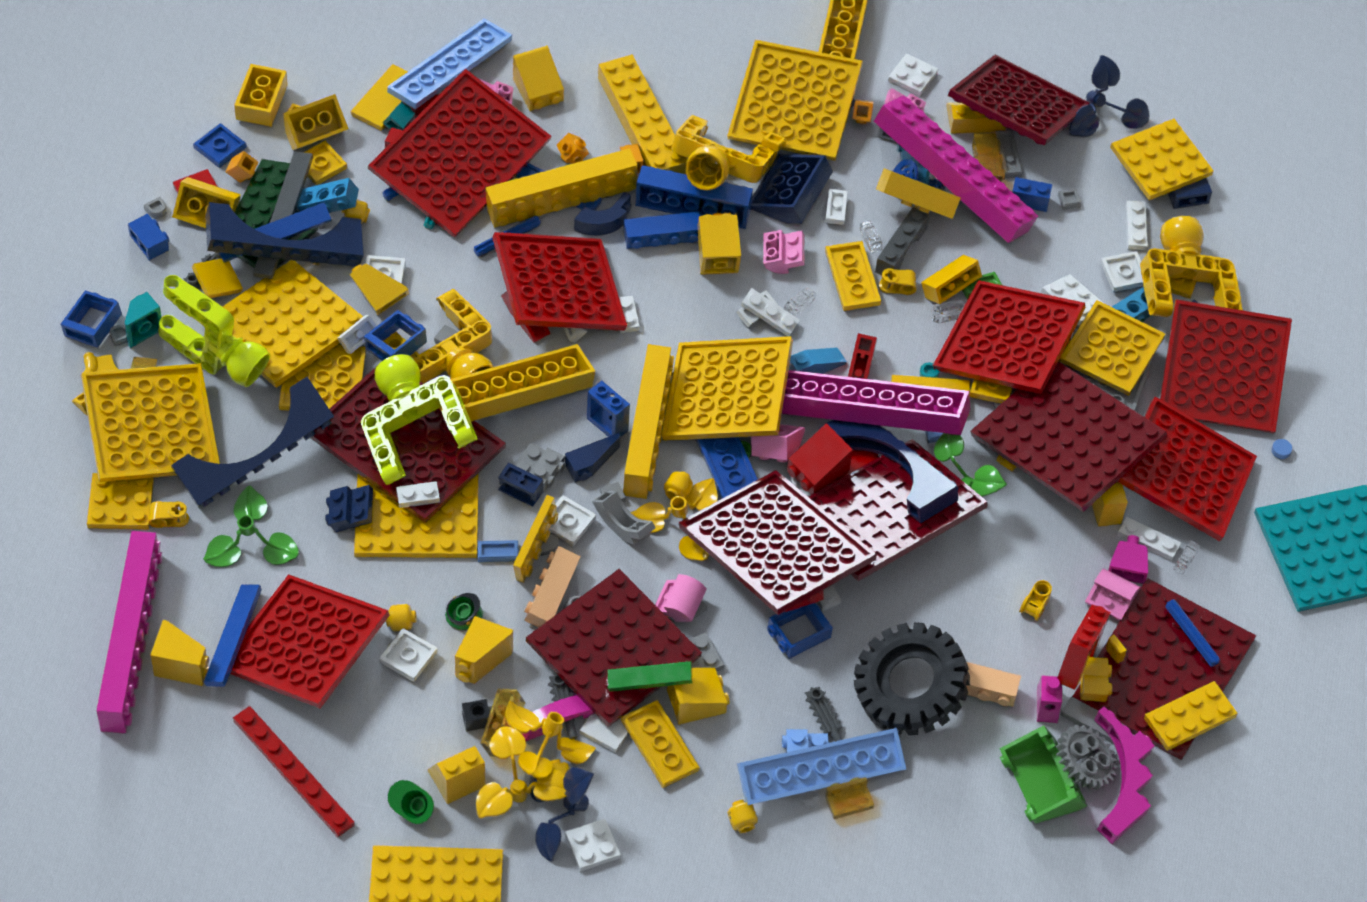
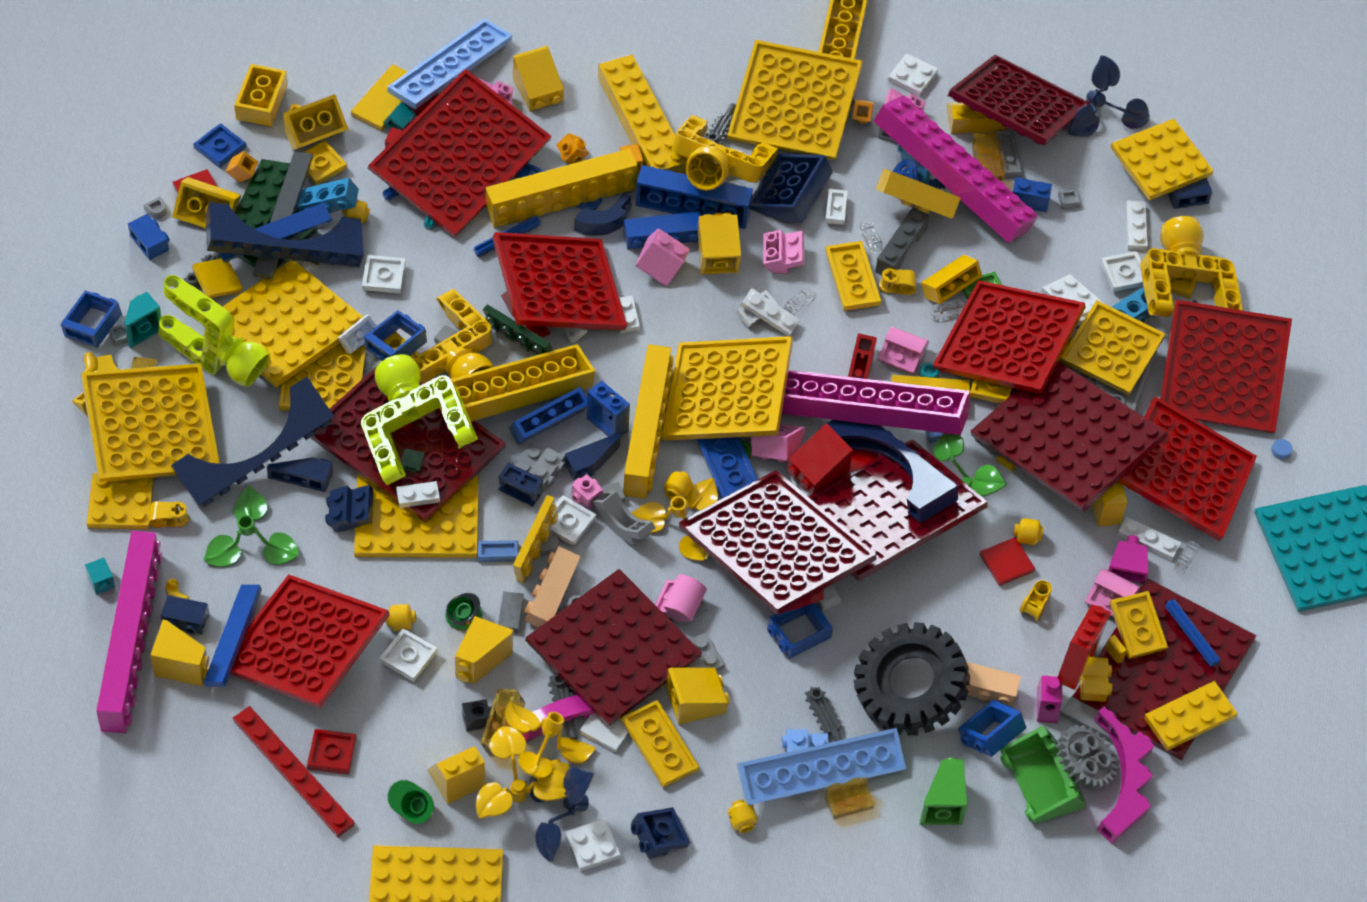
(100, 576): none -> teal brick
(172, 589): none -> yellow arm
(185, 614): none -> dark blue hinge
(306, 472): none -> dark blue slope
(331, 751): none -> red tile
(377, 287): yellow slope -> none
(412, 460): none -> clear green tile
(511, 610): none -> flat silver tile
(527, 339): none -> dark green plate
(549, 416): none -> blue brick
(585, 491): none -> bright pink brick
(650, 676): green tile -> none
(659, 832): none -> dark blue plate
(662, 256): none -> bright pink slope
(721, 126): none -> dark grey piece
(773, 141): yellow tile -> none
(817, 360): dark azure slope -> none
(903, 350): none -> bright pink brick
(947, 795): none -> bright green slope
(1007, 561): none -> red tile
(1010, 726): none -> blue window
(1028, 531): none -> yellow head
(1138, 625): none -> yellow tile

